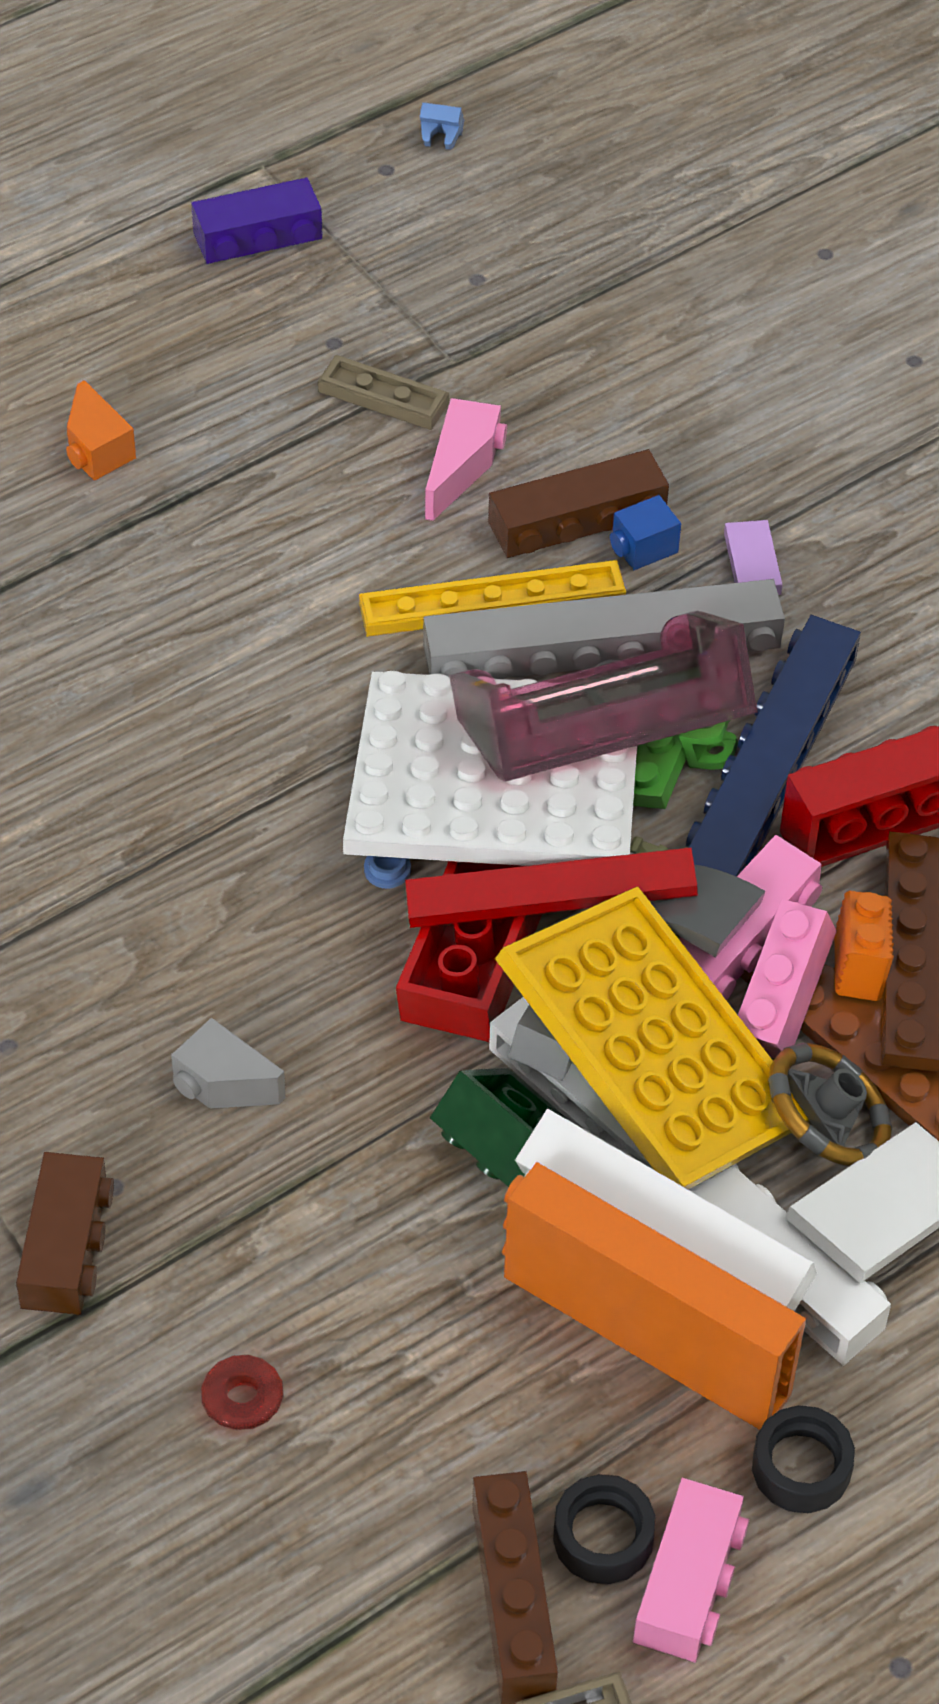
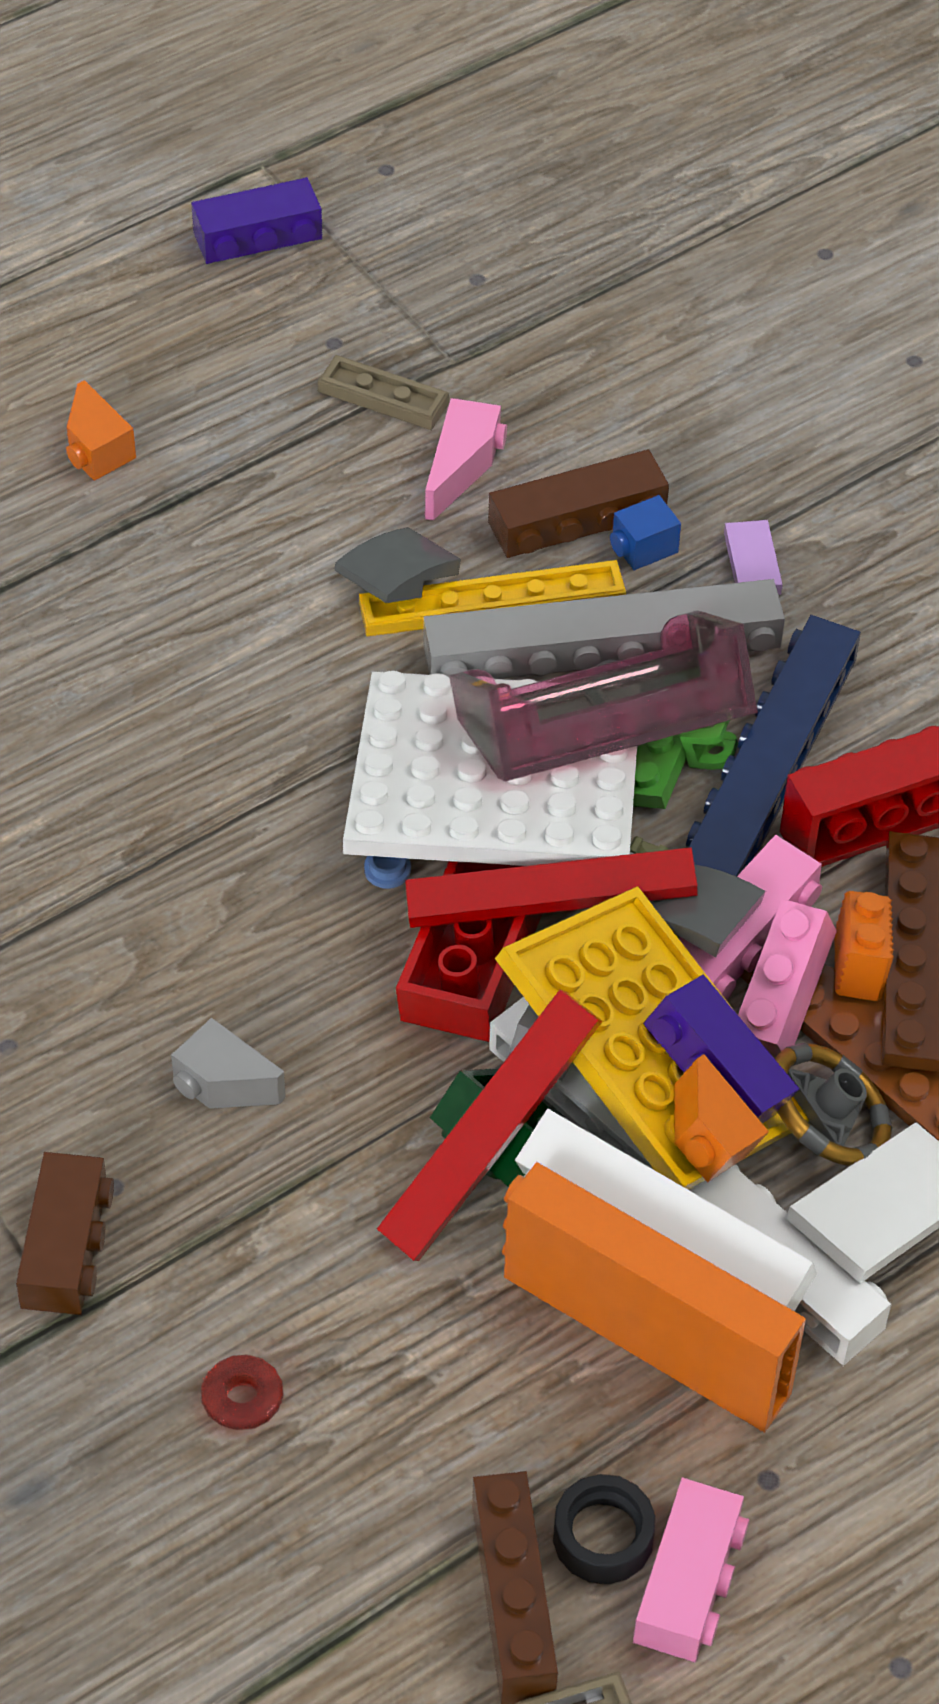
(397, 564): none -> dark grey slope
(441, 119): medium blue tile -> none
(489, 1125): none -> red tile
(701, 1022): none -> dark purple brick
(712, 1121): none -> orange slope
(811, 1423): black tyre -> none

